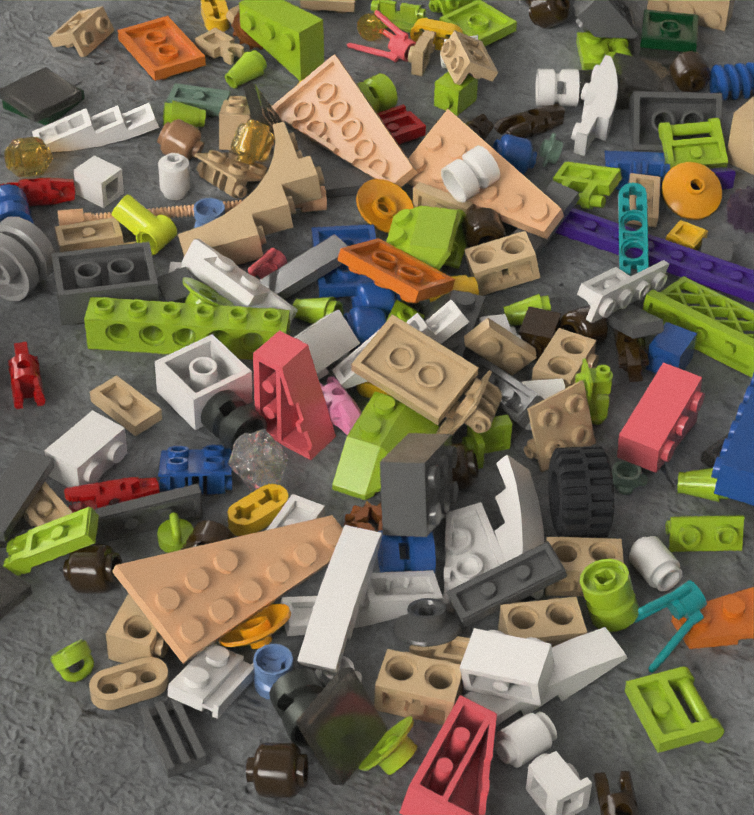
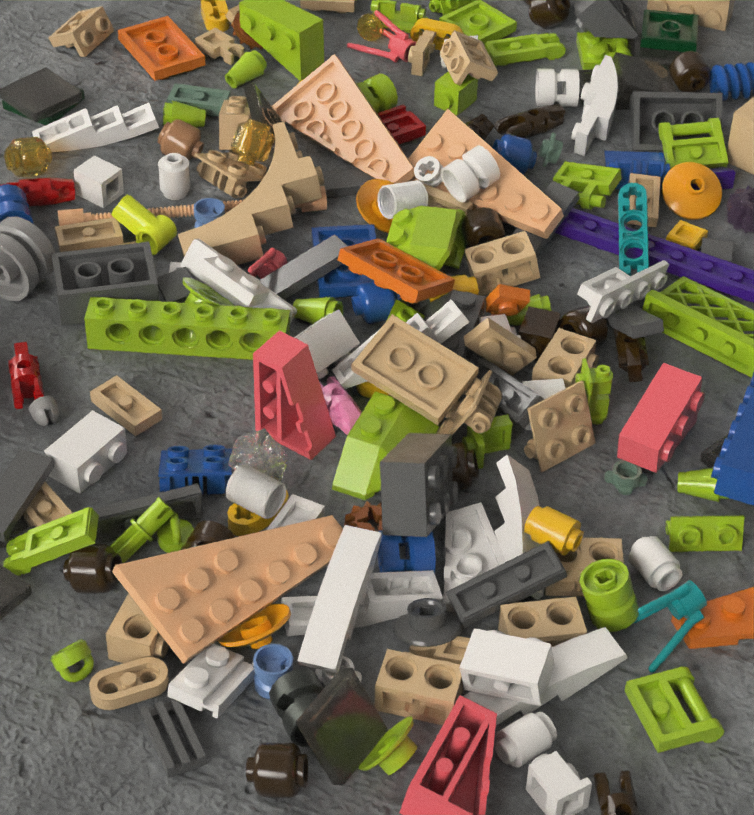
(44, 410): none -> light grey hinge
(110, 492): red hinge -> none
(142, 529): none -> lime axle
(197, 374): white brick -> none
(230, 417): pearl dark grey wheel -> none
(255, 491): none -> white piece
(365, 322): blue head -> none
(401, 196): none -> white piece
(428, 163): none -> white bush
(507, 300): none -> orange plate
(525, 48): none -> lime hinge
(556, 527): none -> yellow brick
(581, 492): black tyre -> none
(672, 346): blue brick -> none

